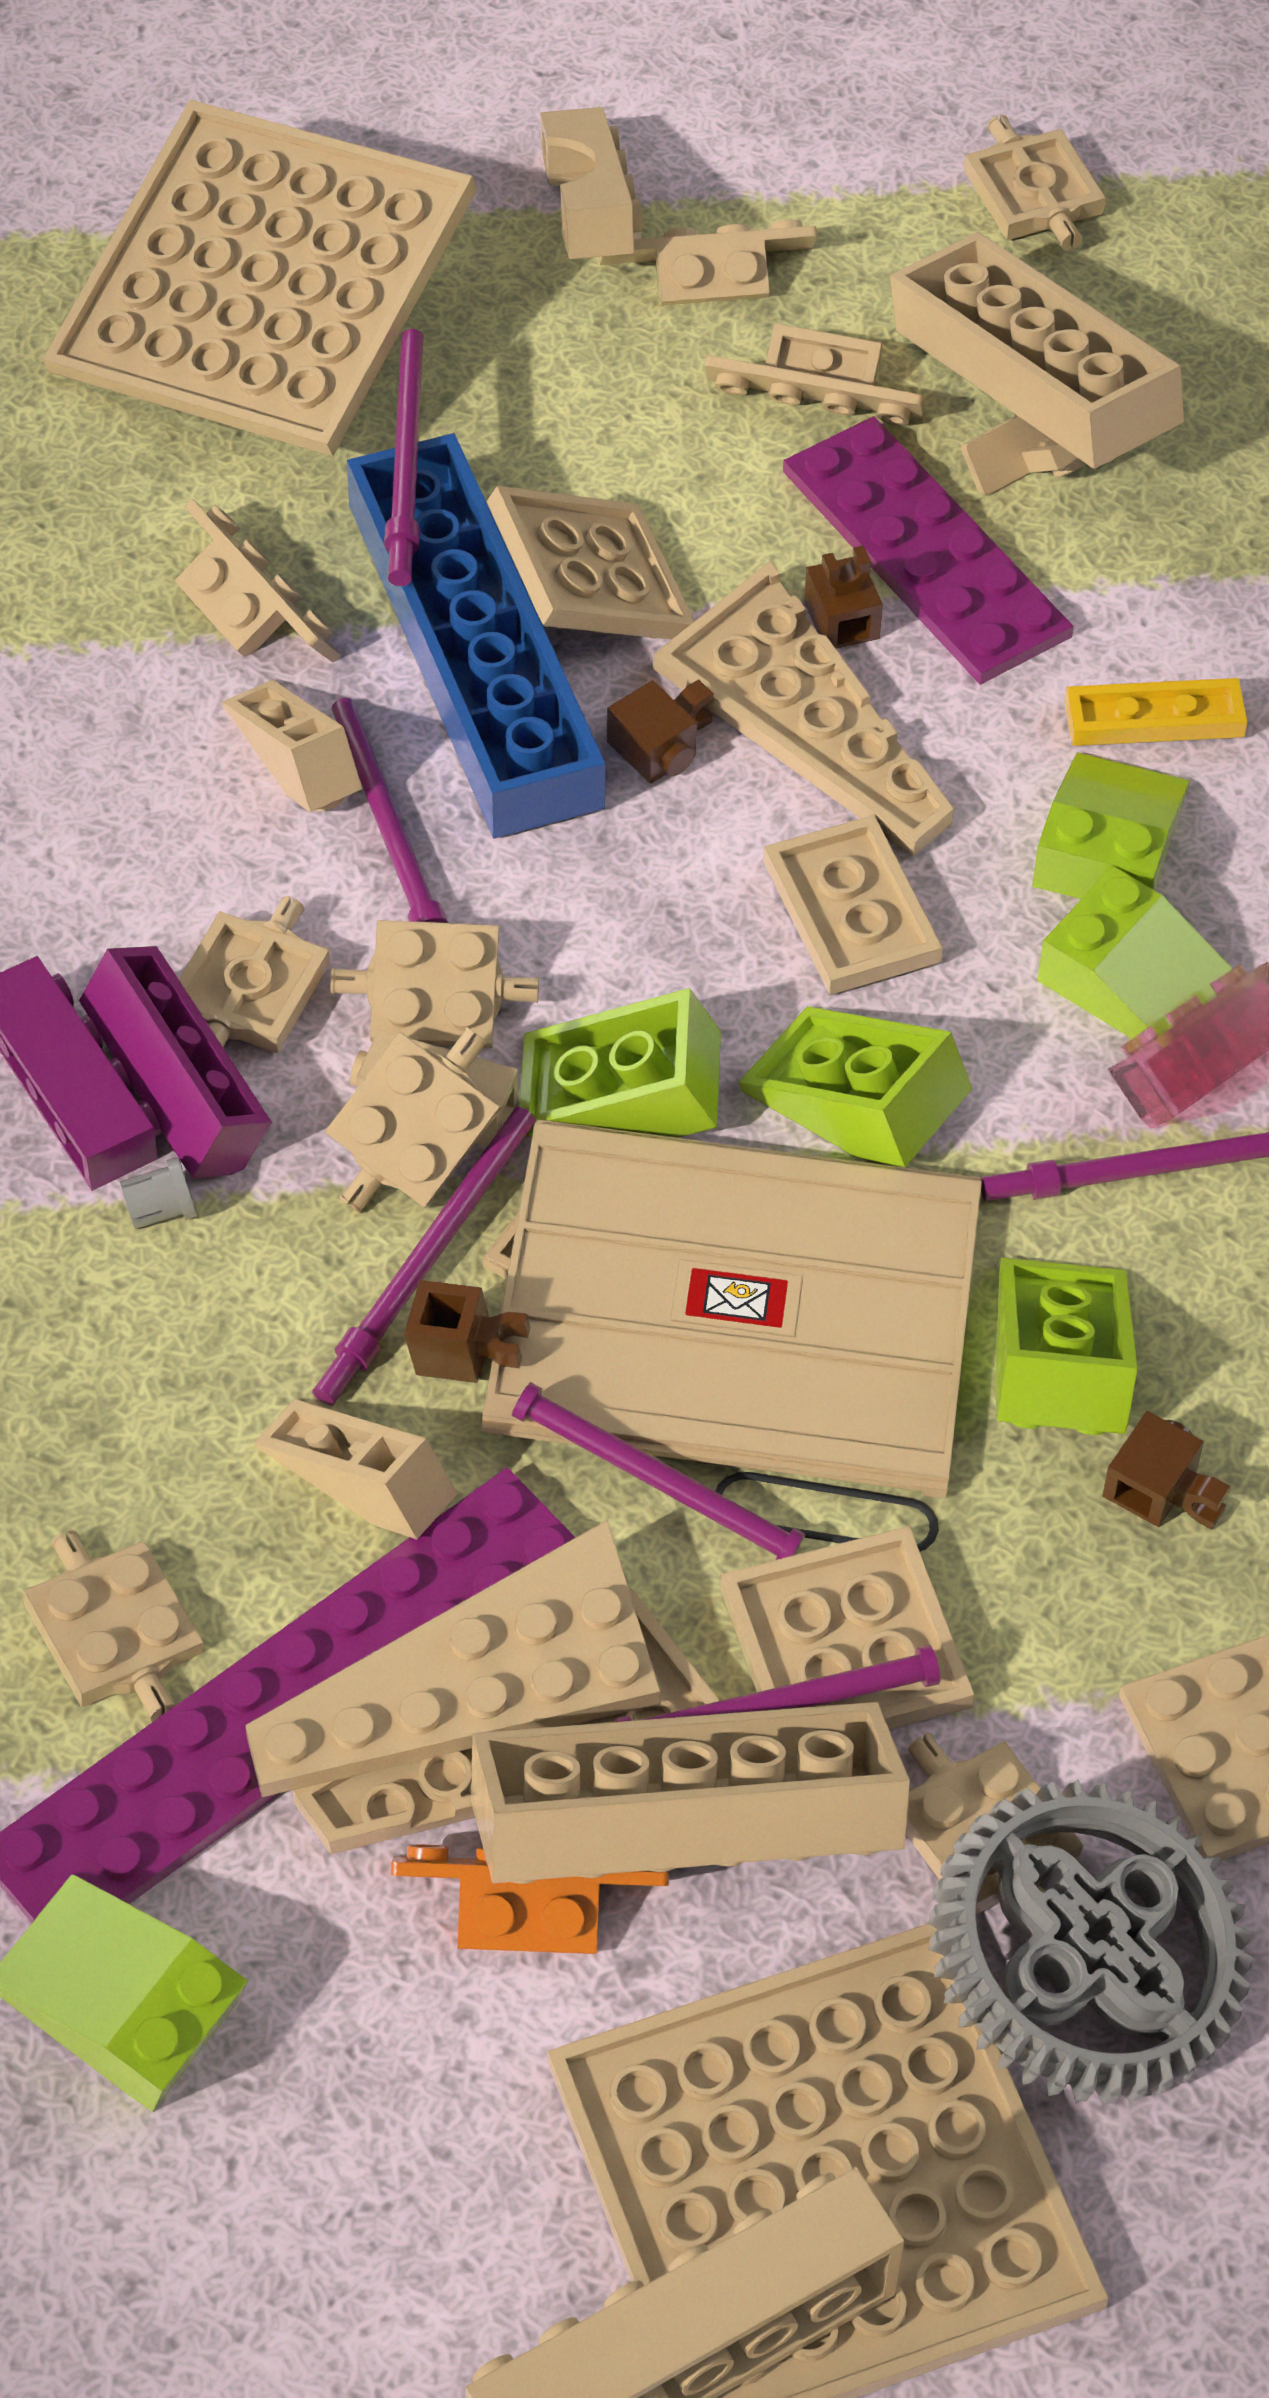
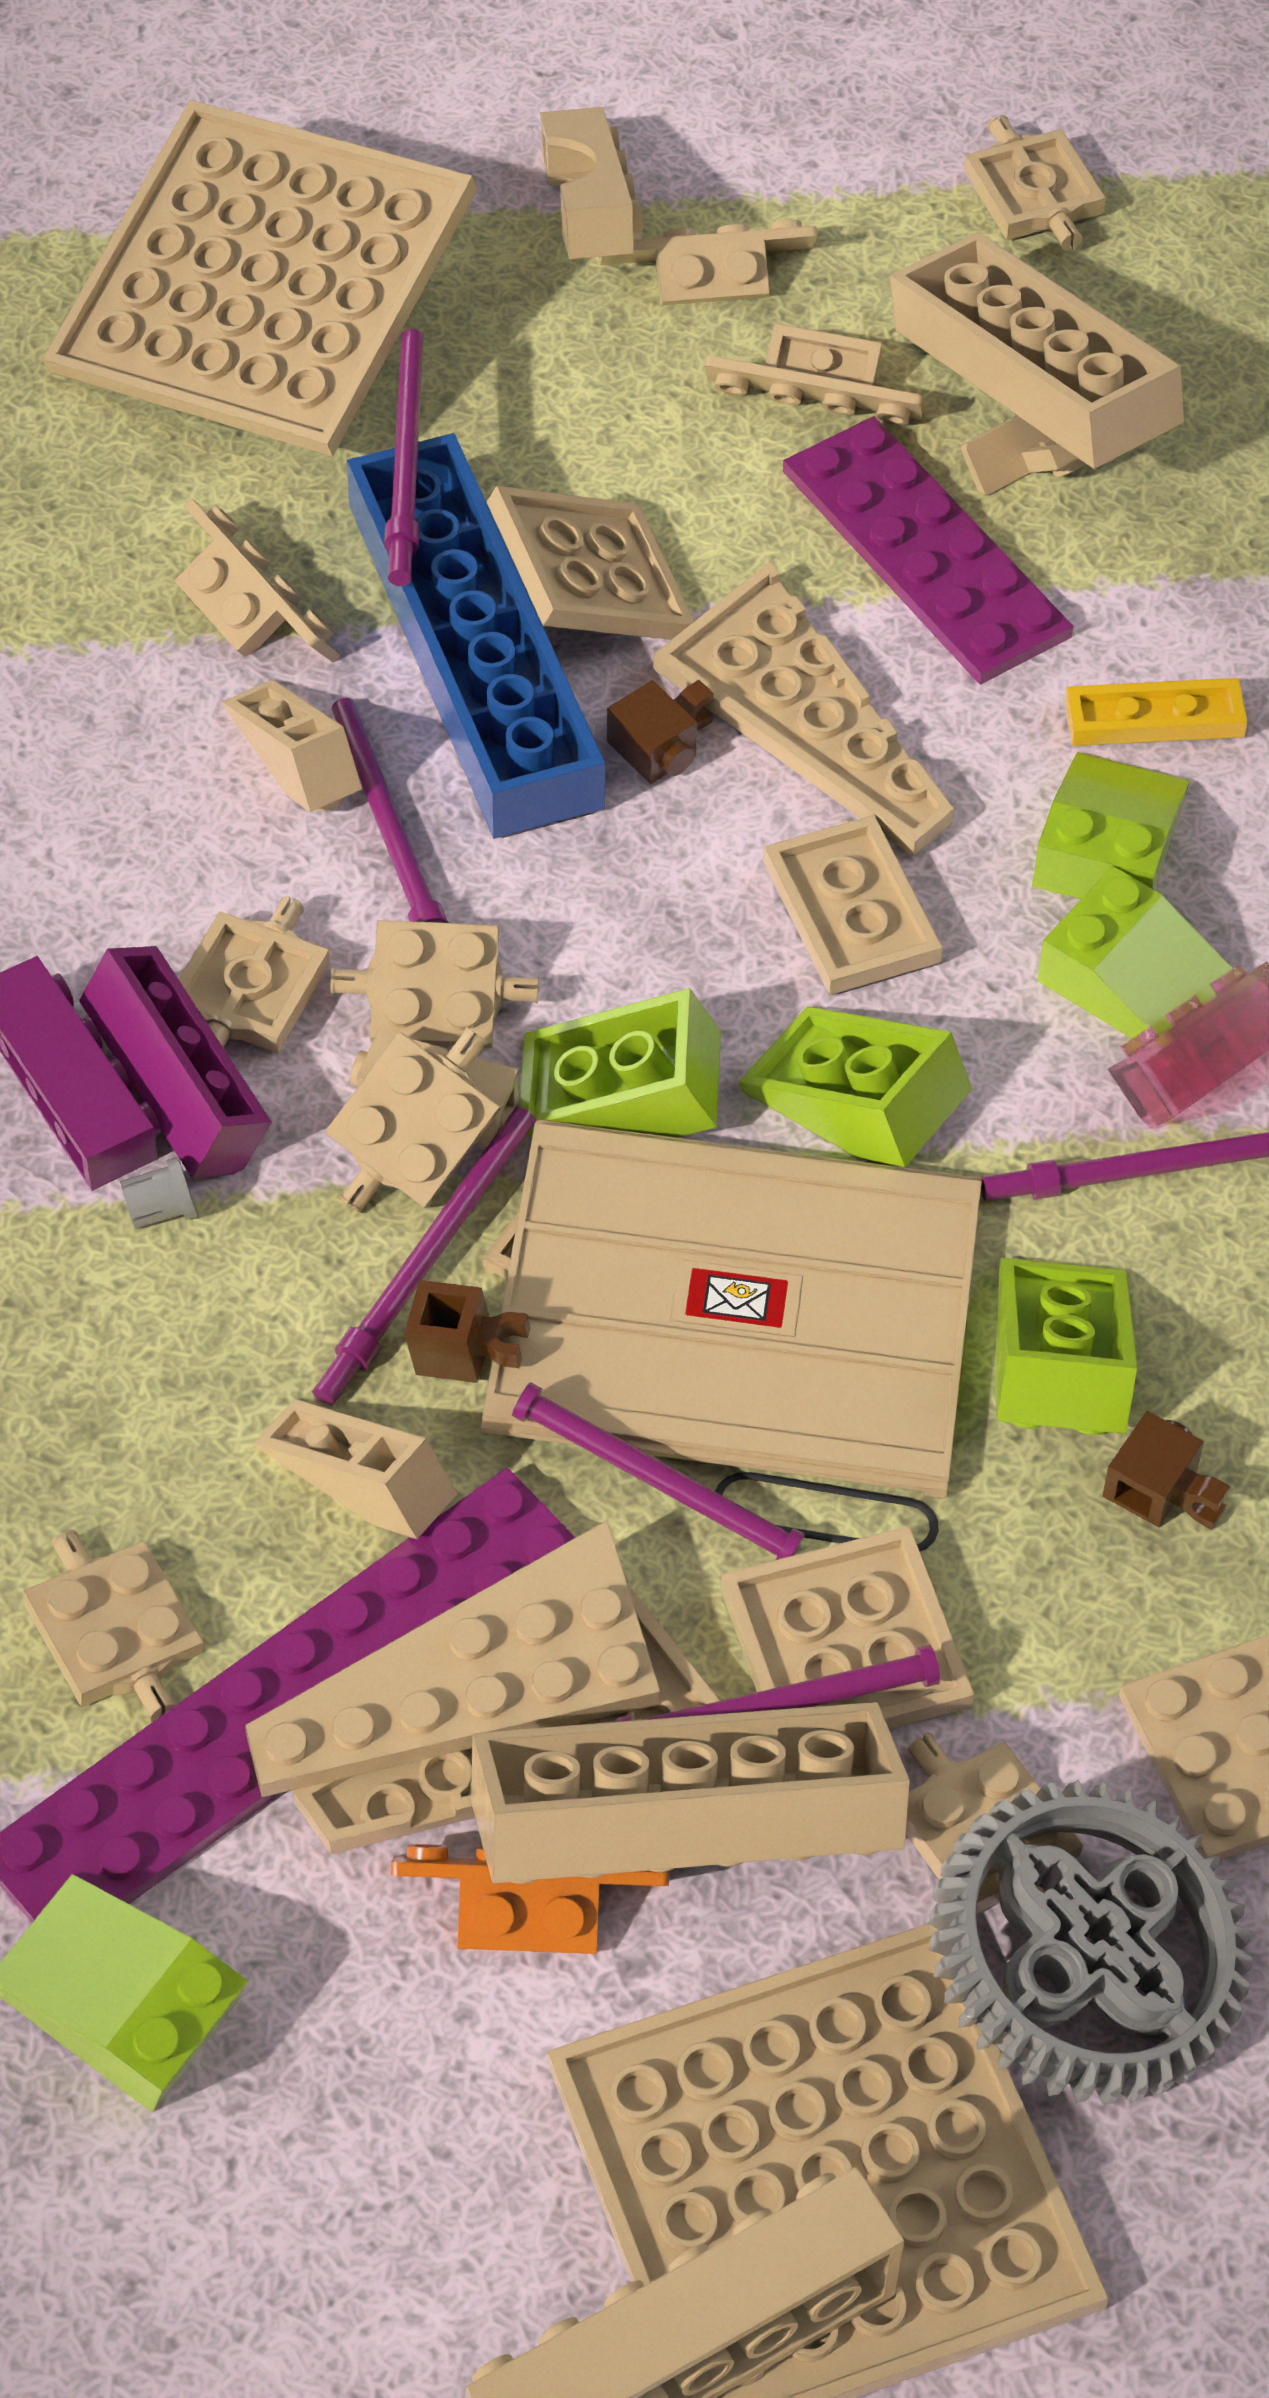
(844, 599): reddish brown brick -> none

